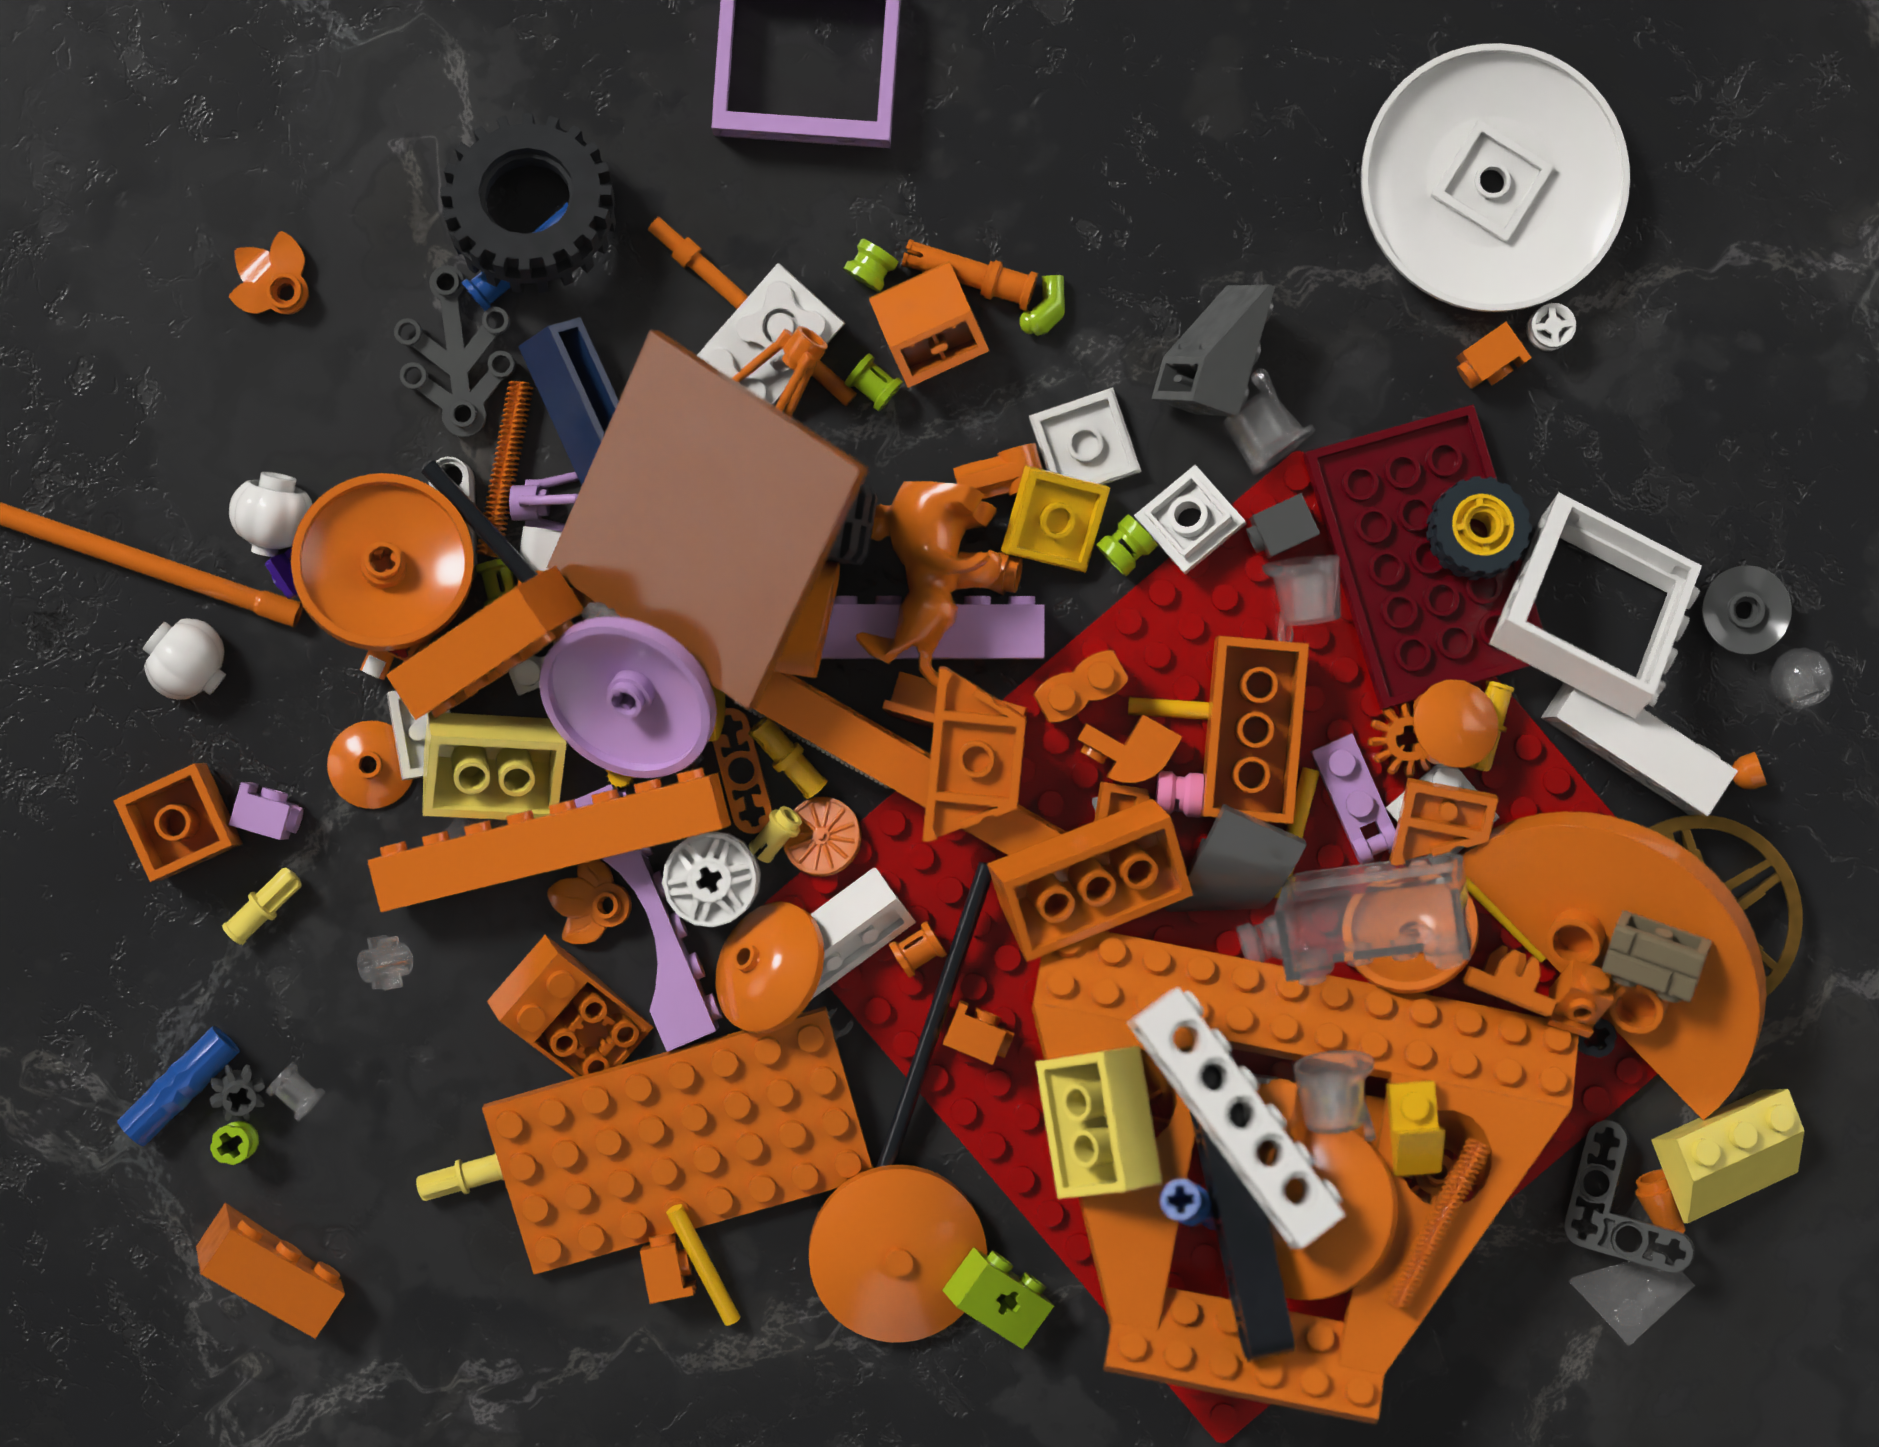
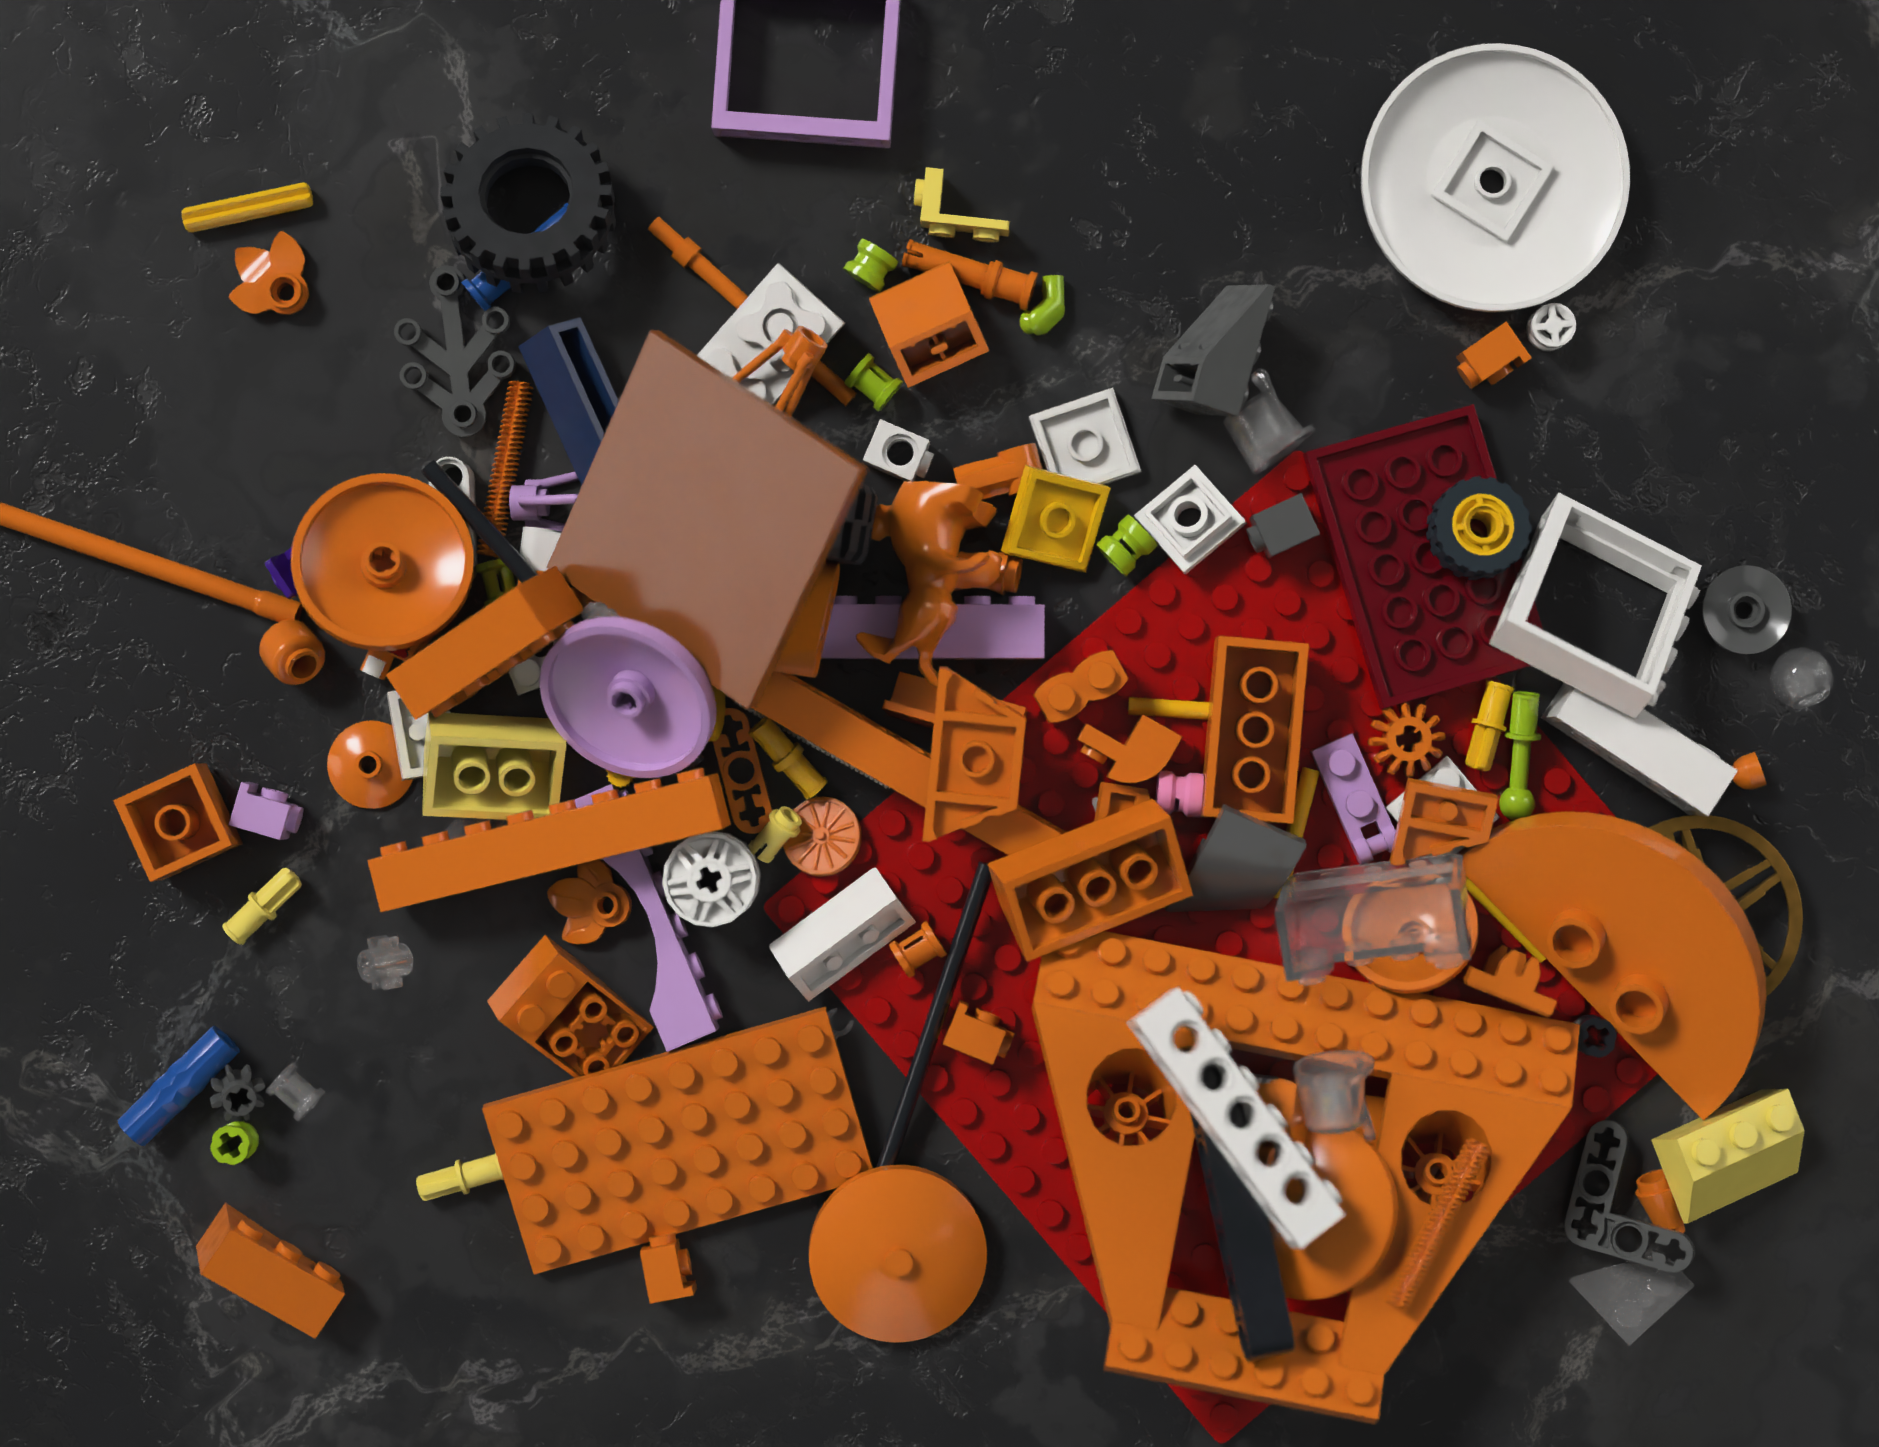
(184, 659): white plant -> none
(247, 207): none -> yellow axle
(268, 512): white plant -> none
(292, 652): none -> orange head
(703, 1264): yellow bar -> none
(769, 967): orange dish -> none
(889, 434): none -> white brick
(929, 195): none -> light yellow bracket
(977, 1292): lime brick -> none
(1099, 1122): light yellow slope -> none
(1187, 1203): blue pin -> none
(1260, 941): clear wheel -> none
(1305, 591): clear hat -> none
(1414, 1128): yellow slope -> none
(1455, 724): orange dish -> none
(1517, 799): none -> lime pin
(1581, 998): orange brick -> none
(1656, 957): dark tan brick -> none

